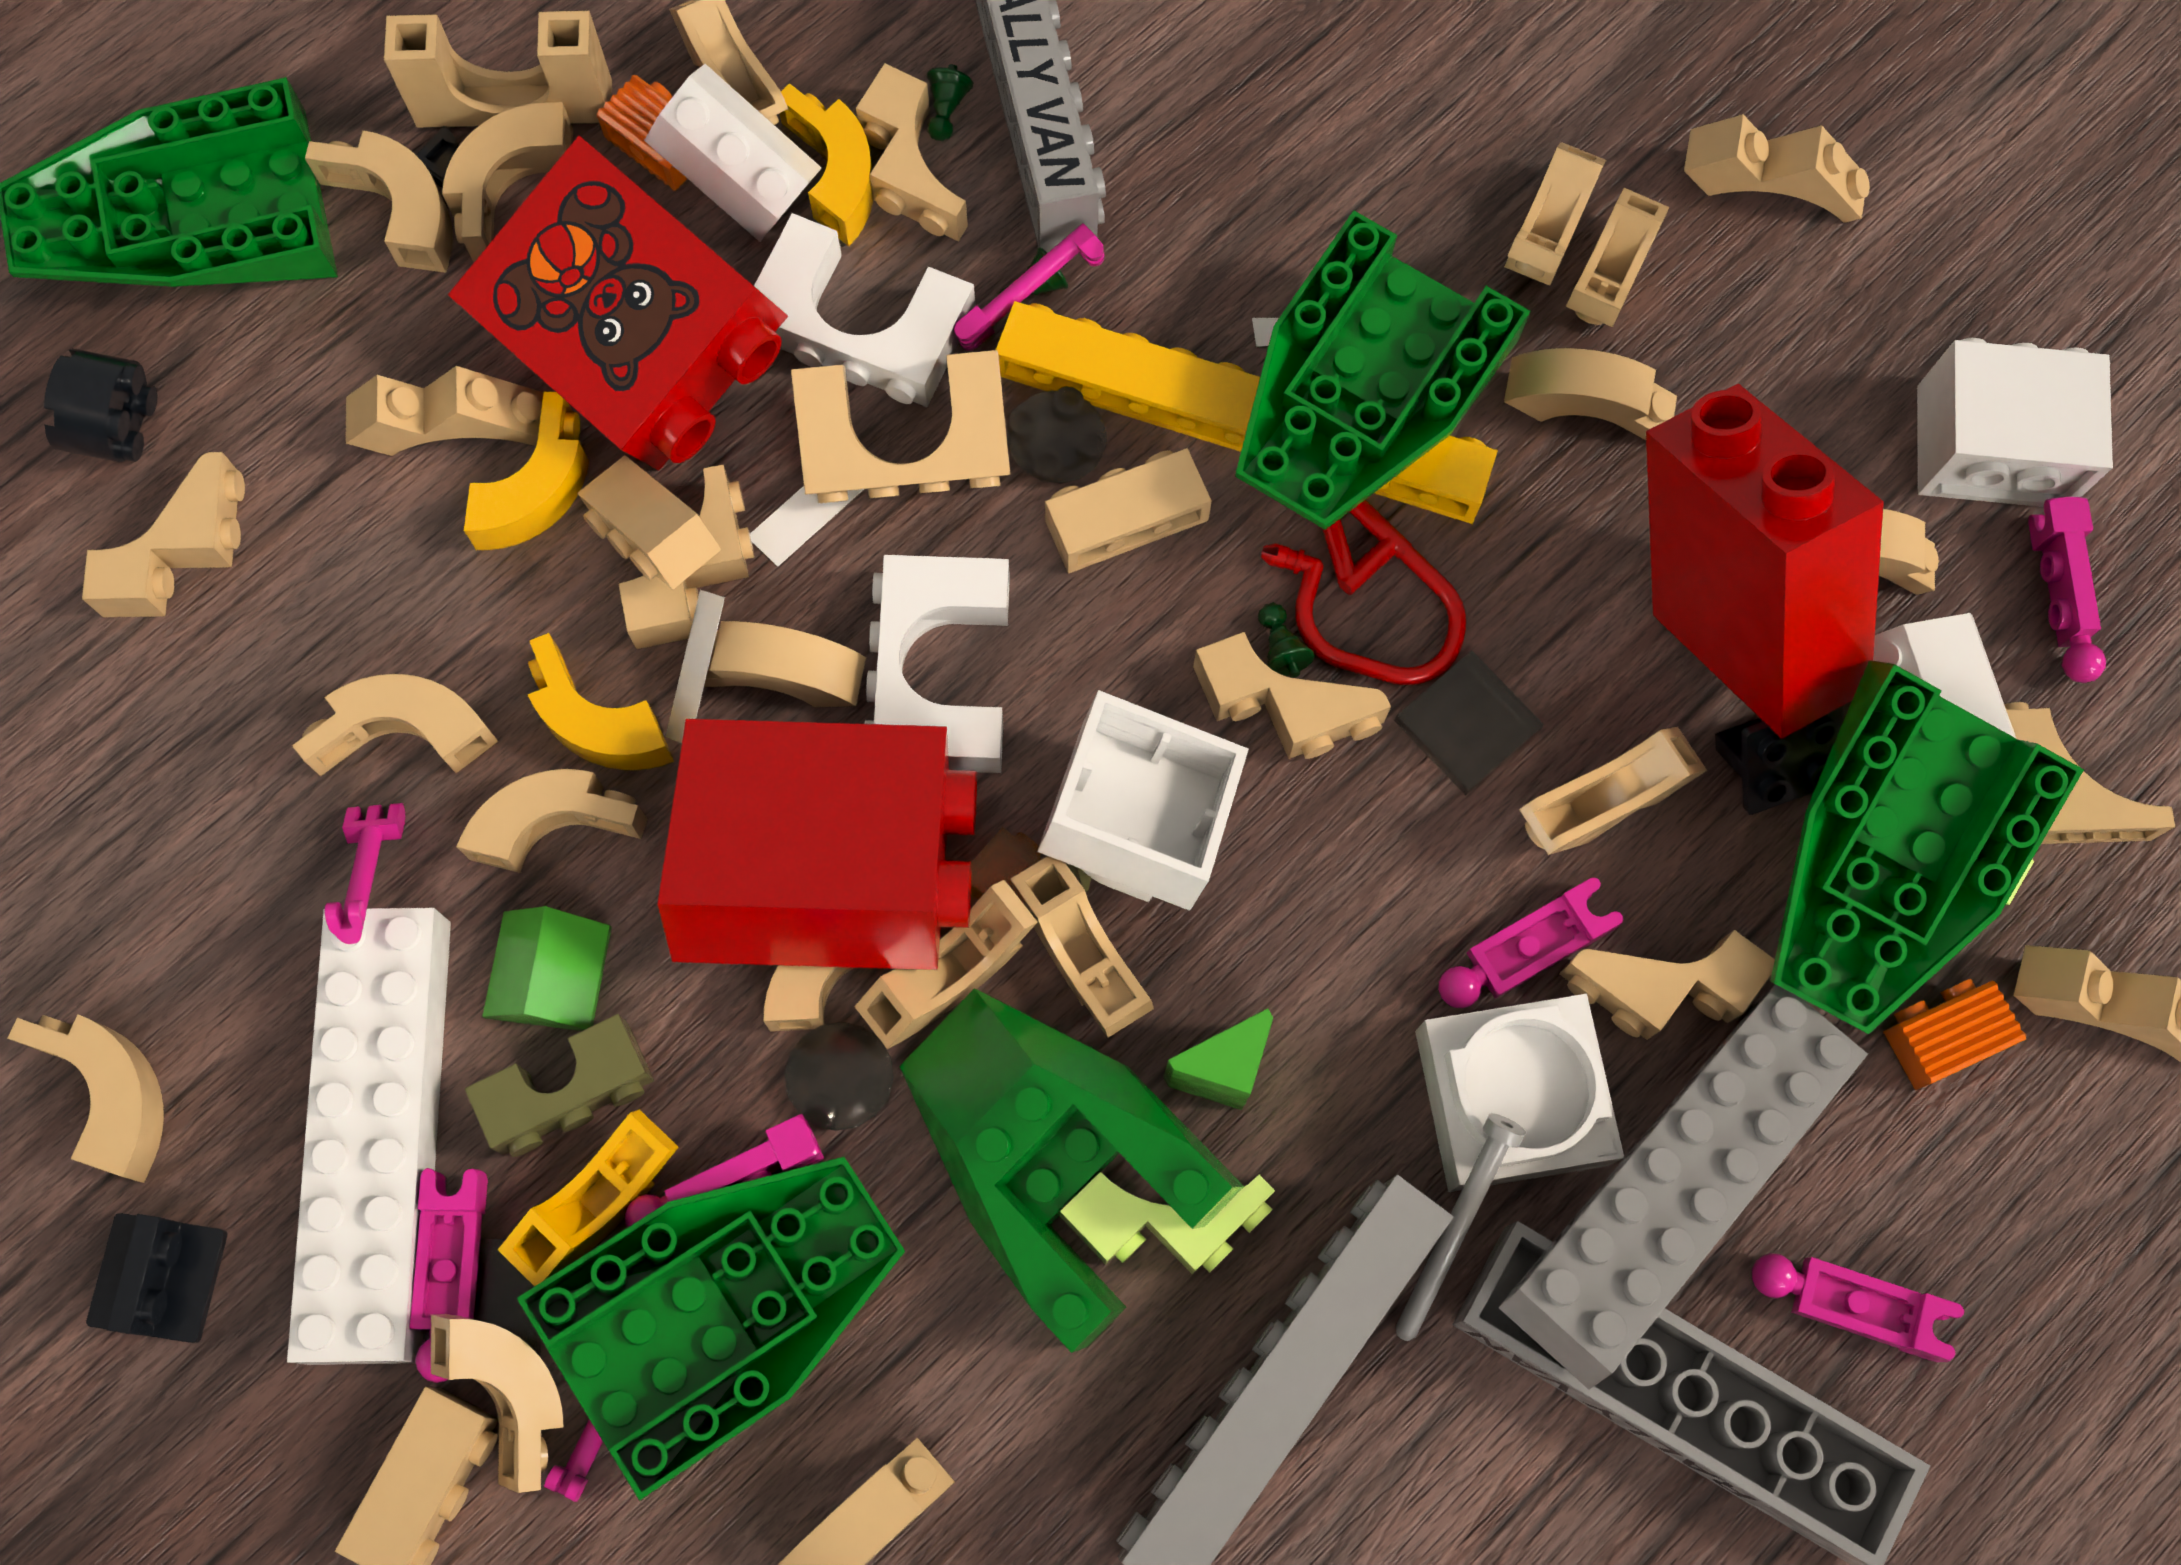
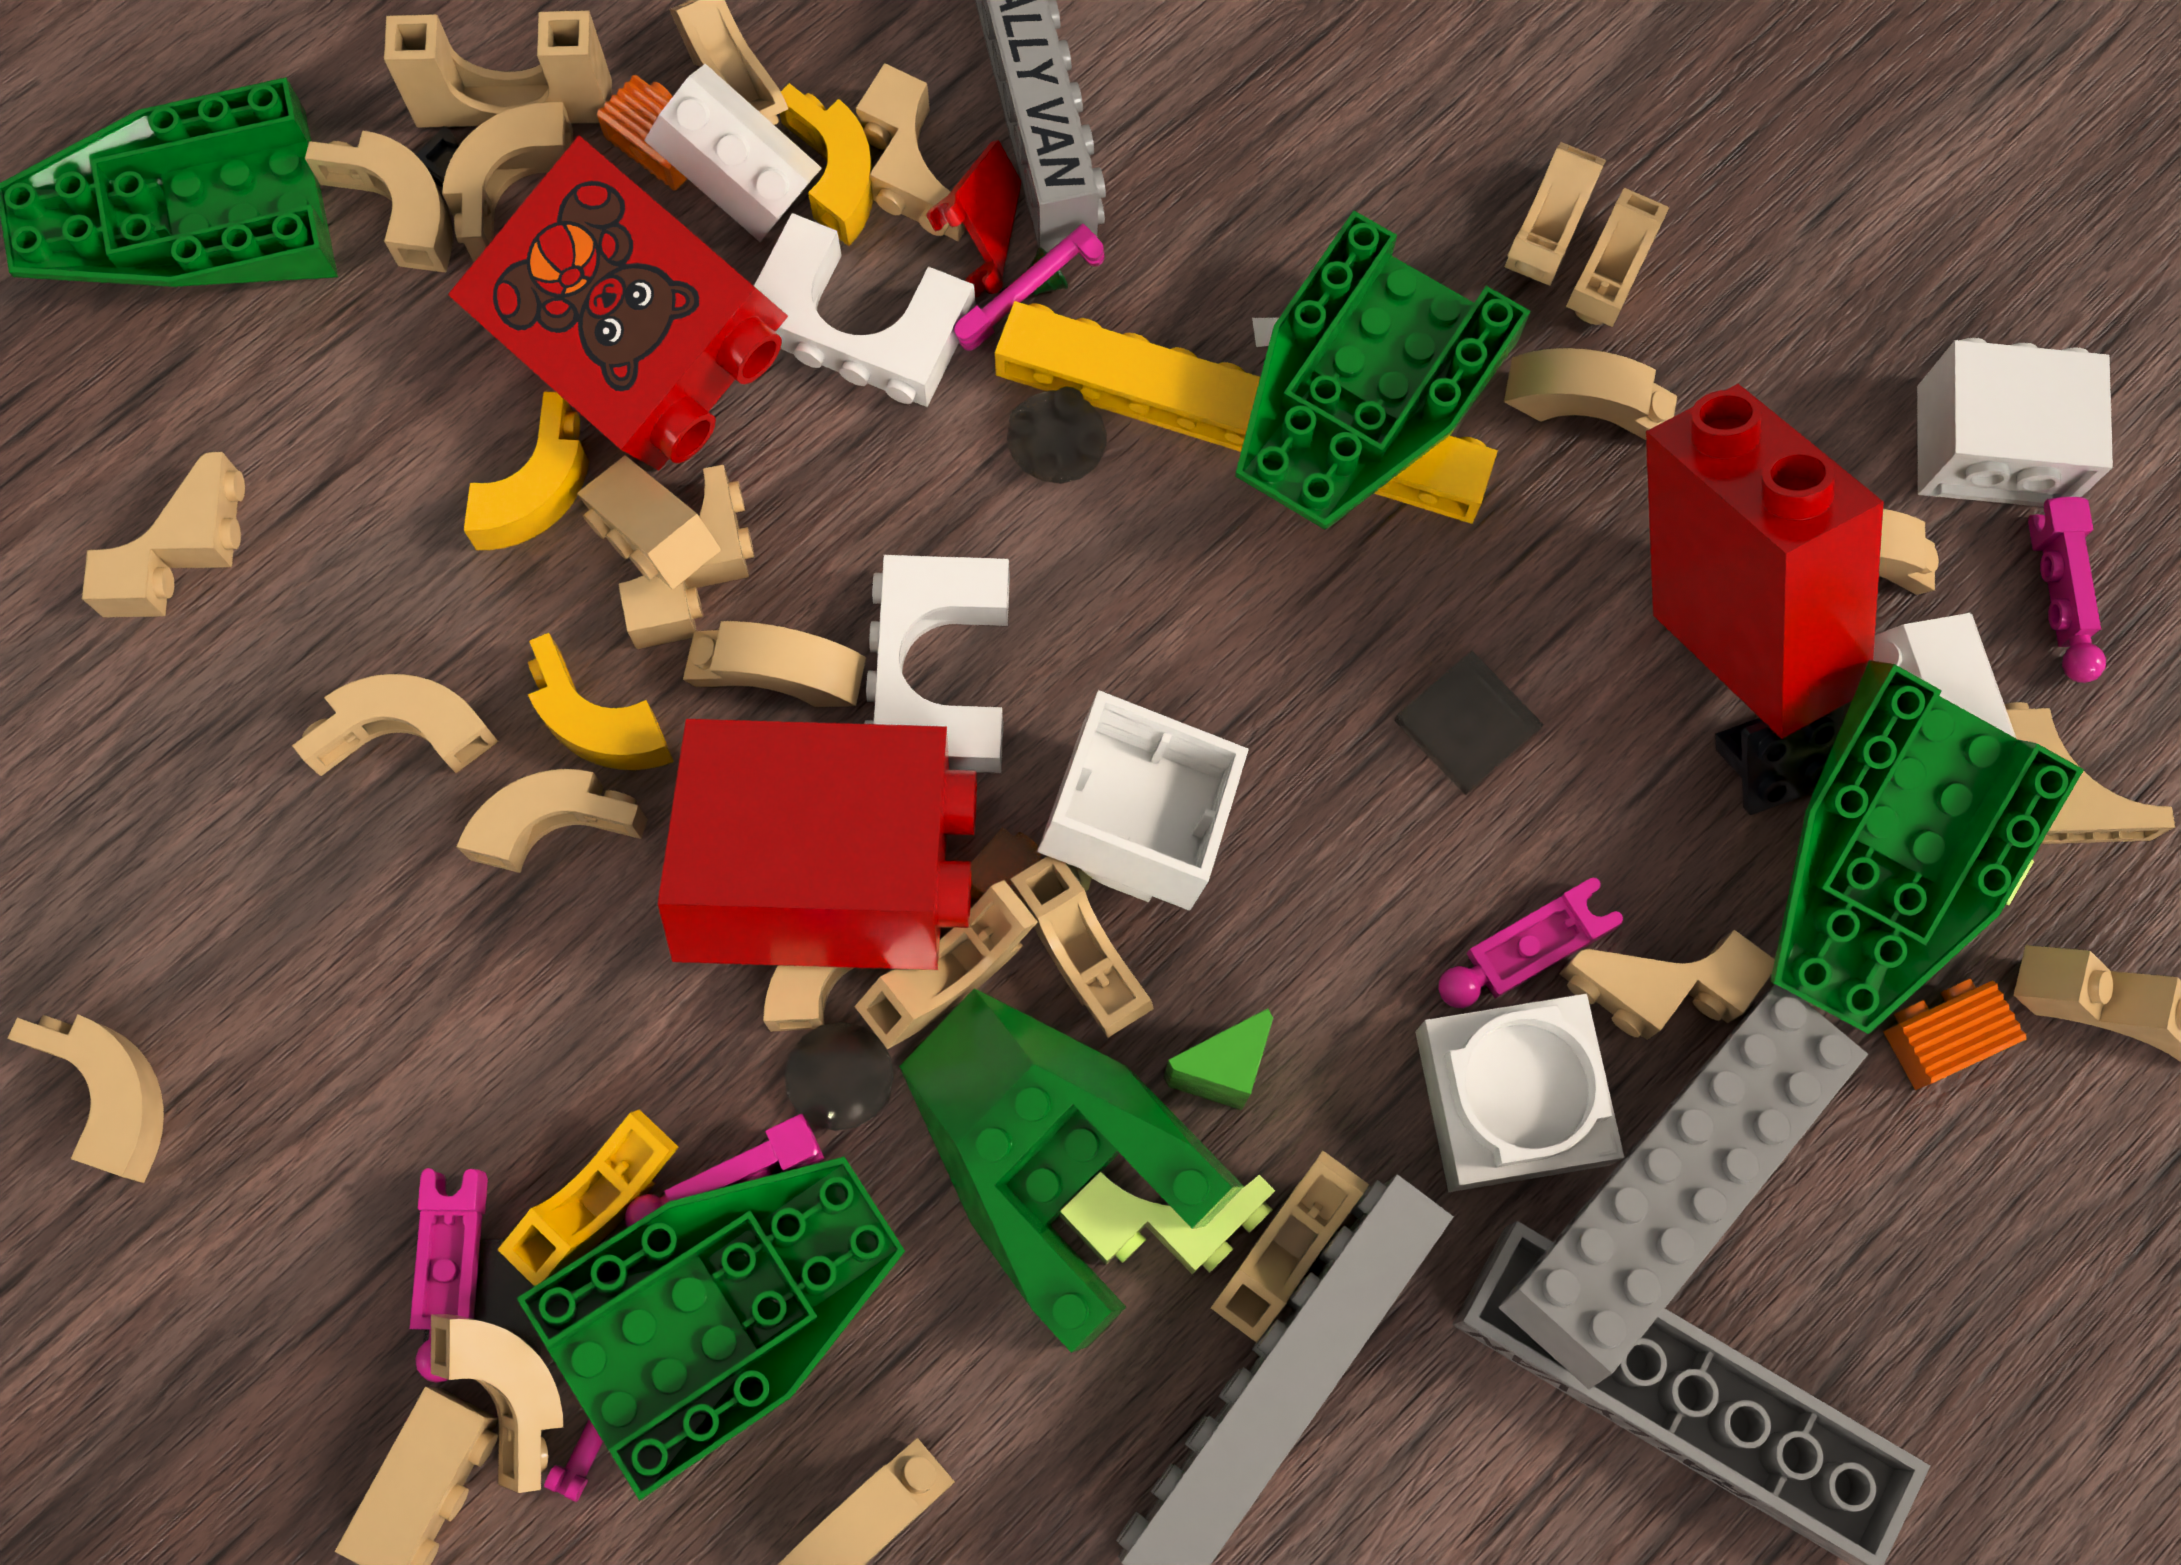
(98, 405): black brick -> none
(157, 1278): black bracket -> none
(368, 833): dark pink hinge -> none
(369, 1138): white brick -> none
(460, 404): tan arch -> none
(547, 969): bright green slope -> none
(606, 1072): olive arch -> none
(695, 663): white sticker -> none
(794, 524): white sticker -> none
(838, 462): tan arch -> none
(948, 89): dark green piece -> none
(987, 207): none -> red flag
(1127, 509): tan brick -> none
(1286, 652): dark green piece -> none
(1289, 1246): none -> tan arch
(1303, 711): tan arch -> none
(1352, 577): red piece -> none
(1501, 1134): light grey bar -> none
(1612, 792): tan arch -> none
(1803, 165): tan arch -> none
(1859, 1304): dark pink plate -> none

